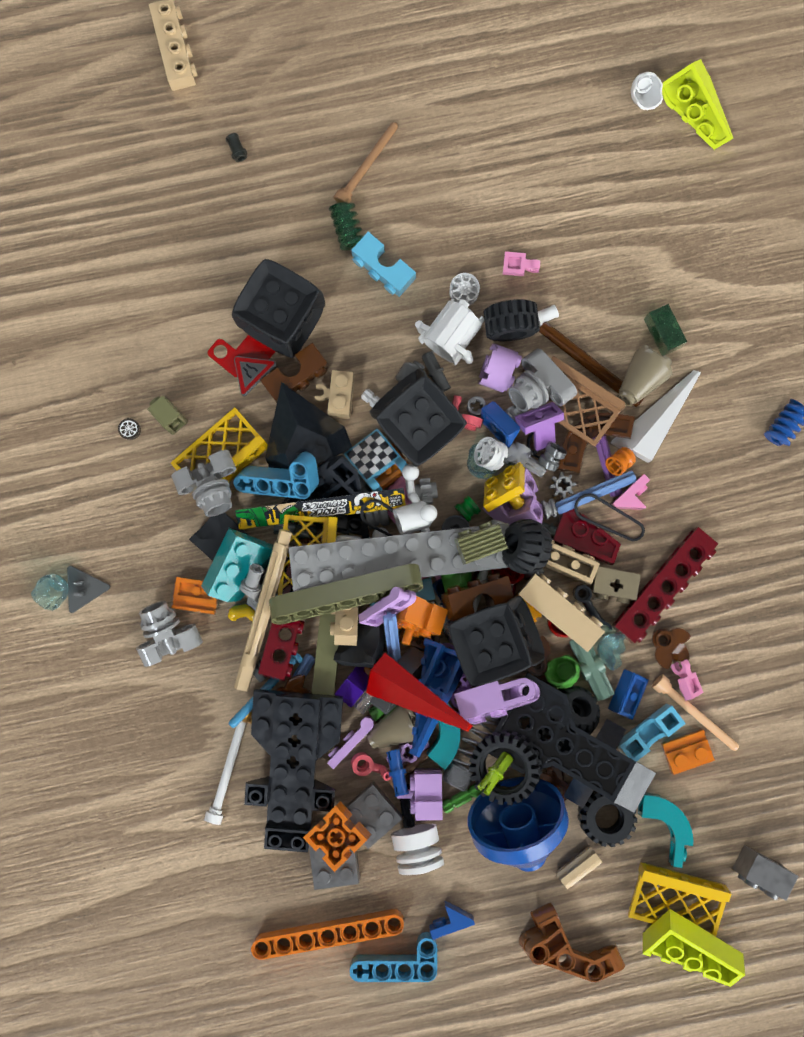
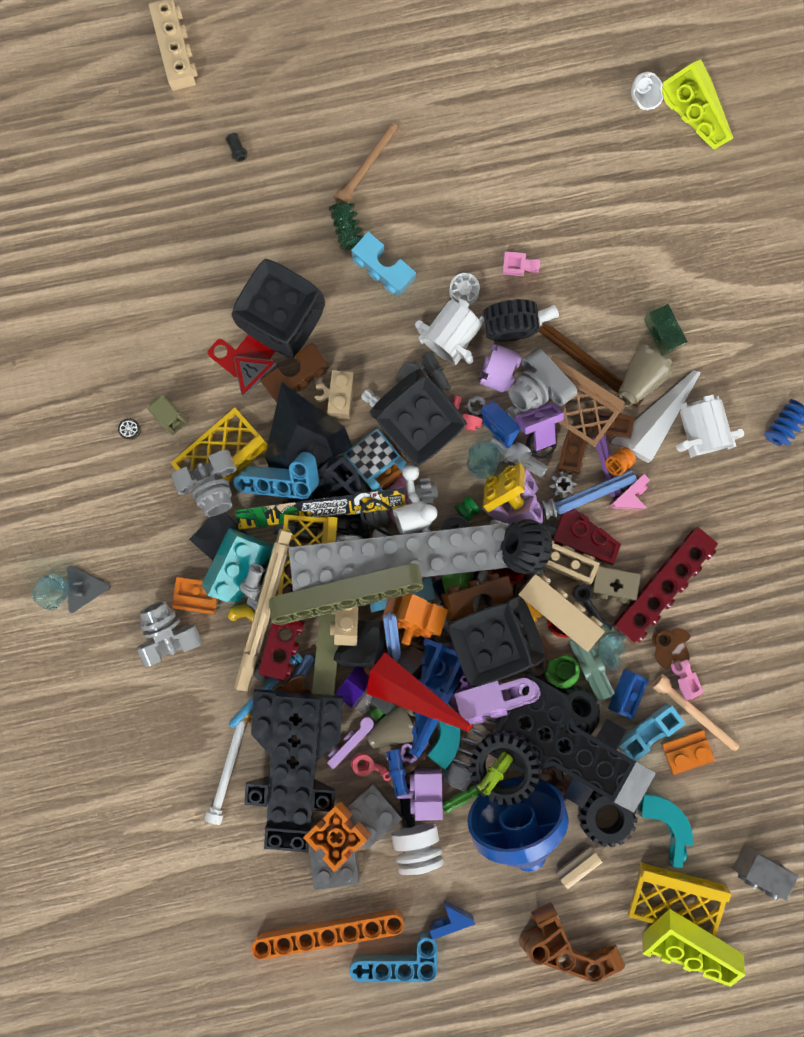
(394, 603): lavender plate -> none
(480, 543): olive brick -> none
(491, 453): white wheel -> none
(552, 456): dark grey wheel -> none
(614, 508): black piece -> none
(706, 427): none -> white container

